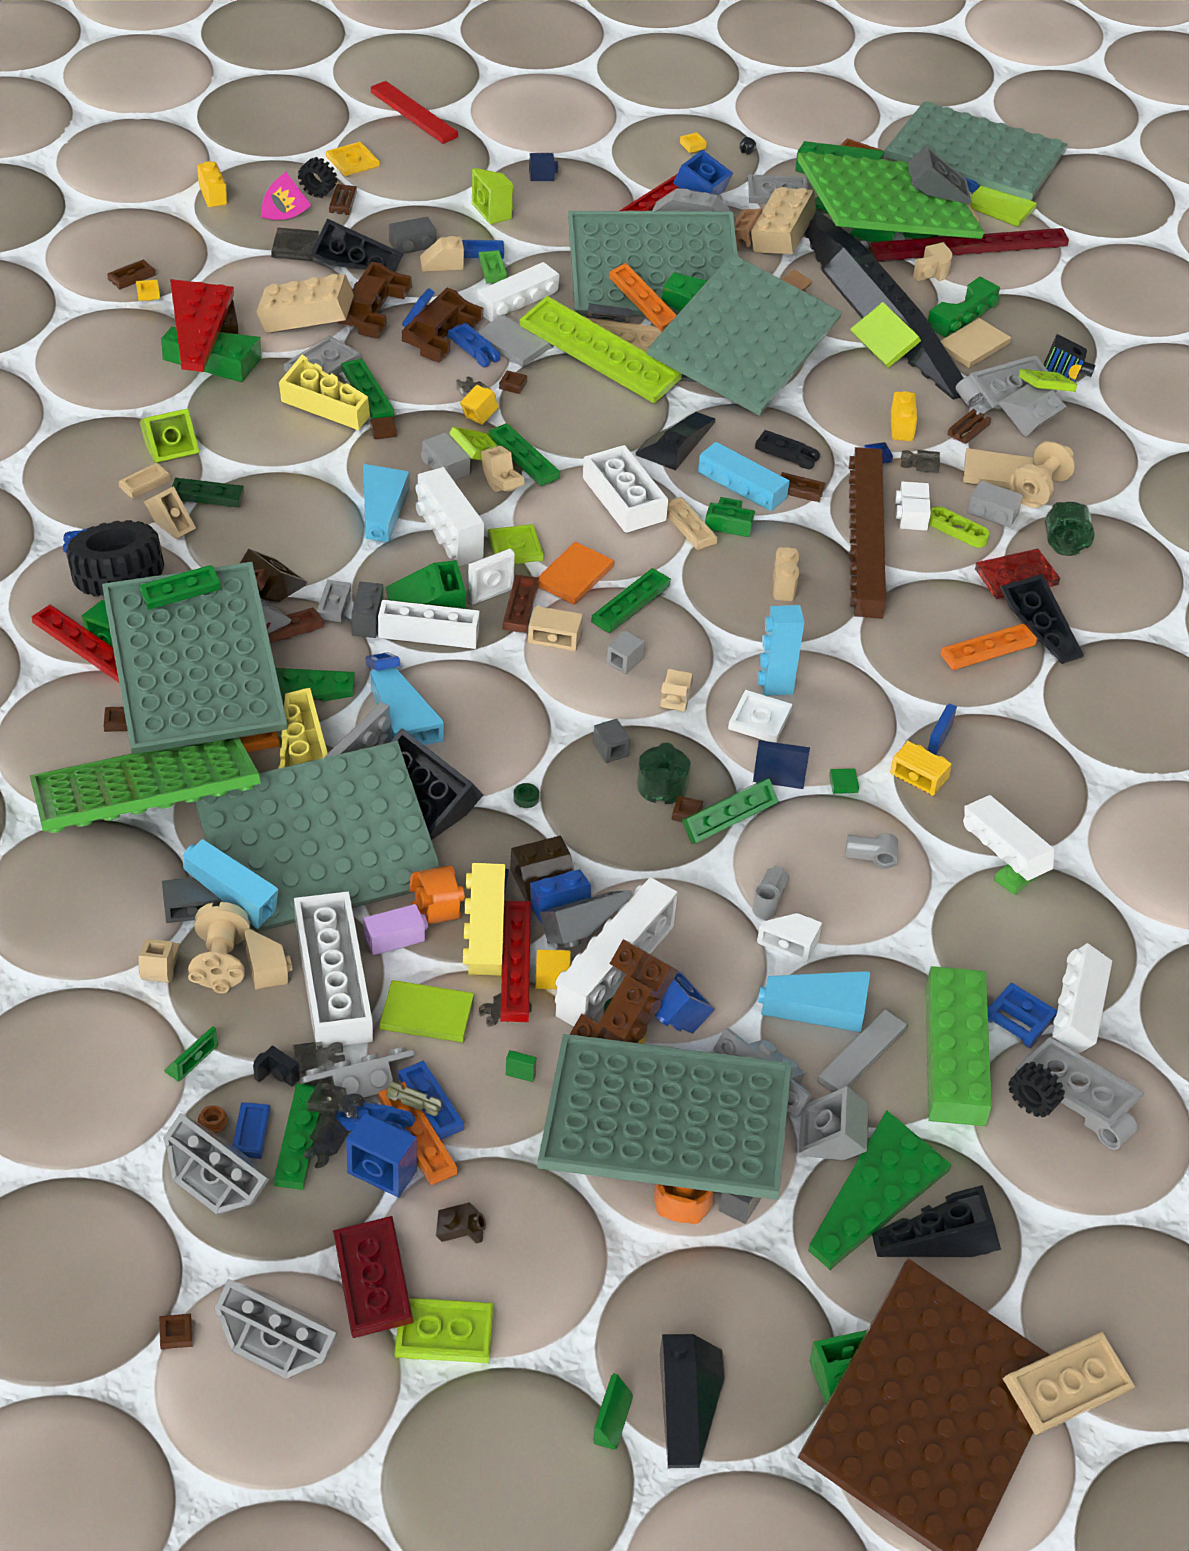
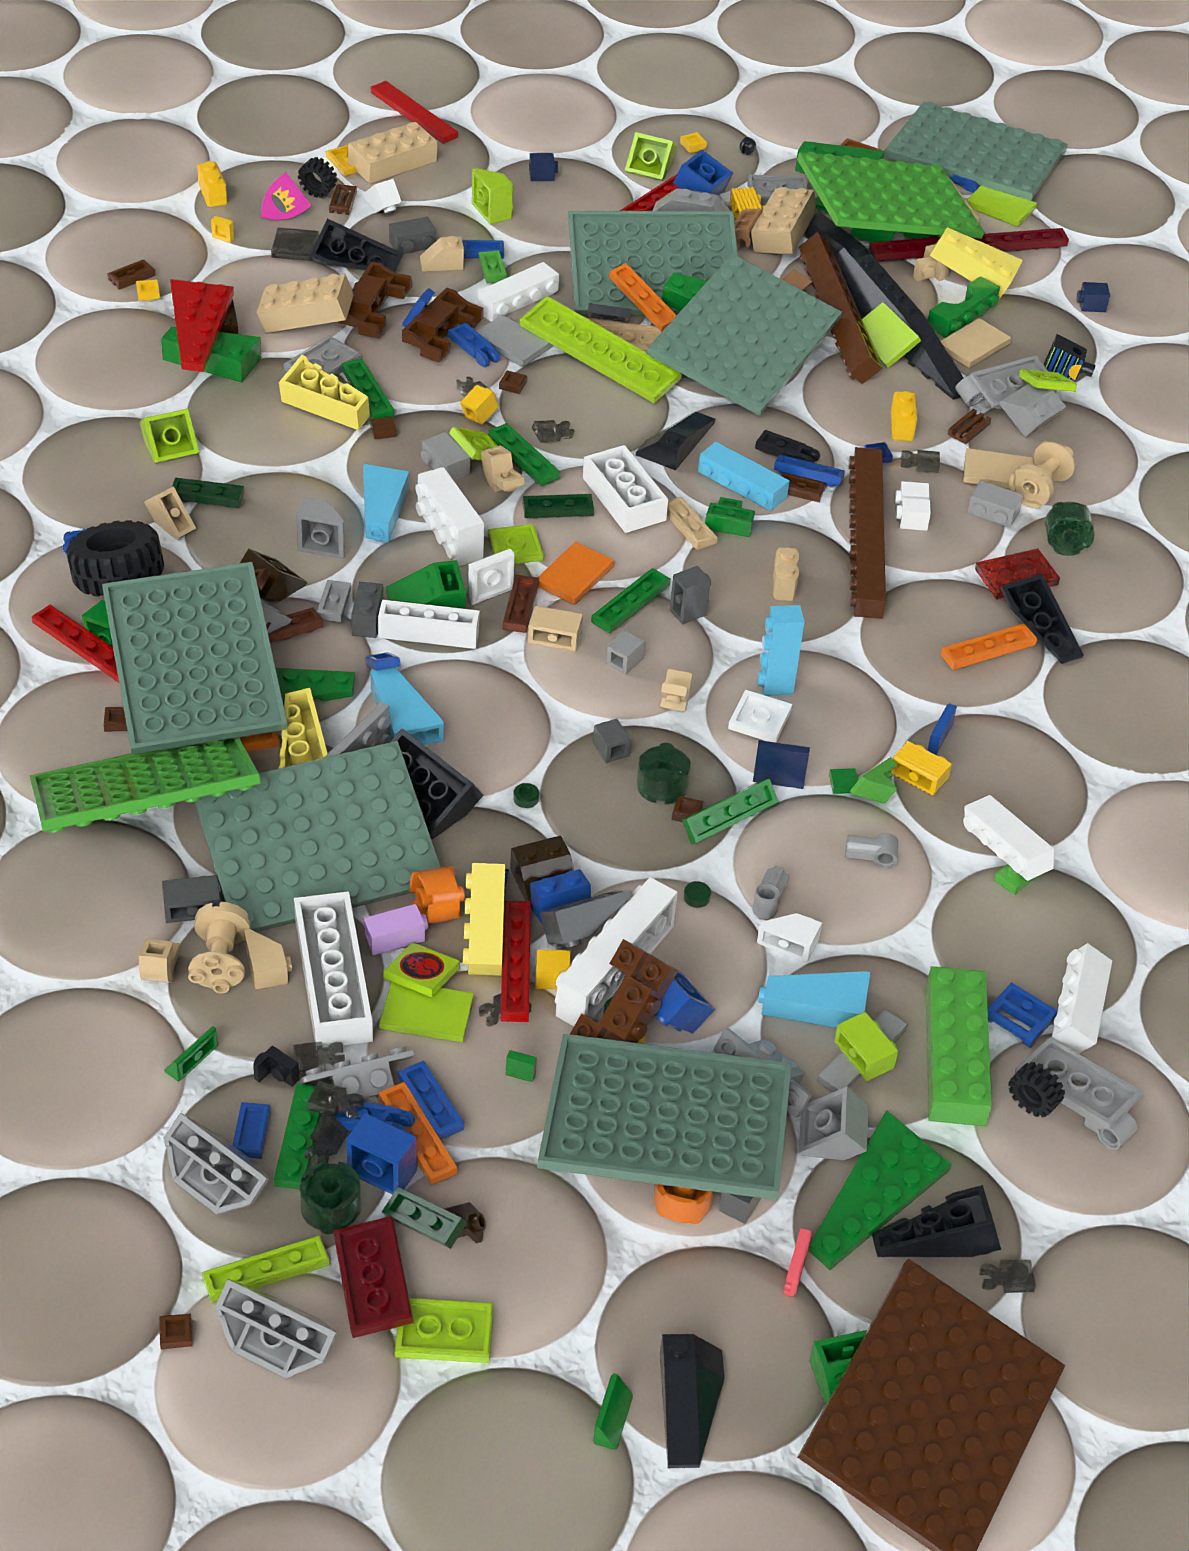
(144, 480): tan tile -> none
(179, 587): green plate -> none
(213, 1113): dark orange plate -> none
(222, 229): none -> yellow plate
(231, 881): medium azure slope -> none
(268, 1266): none -> lime tile
(320, 529): none -> light grey slope
(330, 1196): none -> clear green brick
(383, 196): none -> white slope
(392, 152): none -> tan brick
(414, 1098): olive axle -> none
(421, 969): none -> lime tile
(424, 1217): none -> plate
(550, 431): none -> clear smoke plate
(558, 506): none -> dark green plate
(650, 156): none -> lime slope
(690, 594): none -> dark grey brick
(697, 894): none -> dark green tile
(744, 199): none -> yellow brick
(797, 1262): none -> coral tile
(810, 470): none -> blue plate
(833, 290): none -> reddish brown brick
(866, 1046): none -> lime brick
(876, 783): none -> bright green slope
(937, 177): dark grey slope -> none
(945, 520): lime beam -> none
(975, 259): none -> light yellow wedge
(1014, 1275): none -> clear smoke plate
(1068, 1383): tan tile -> none
(1093, 297): none -> dark blue brick

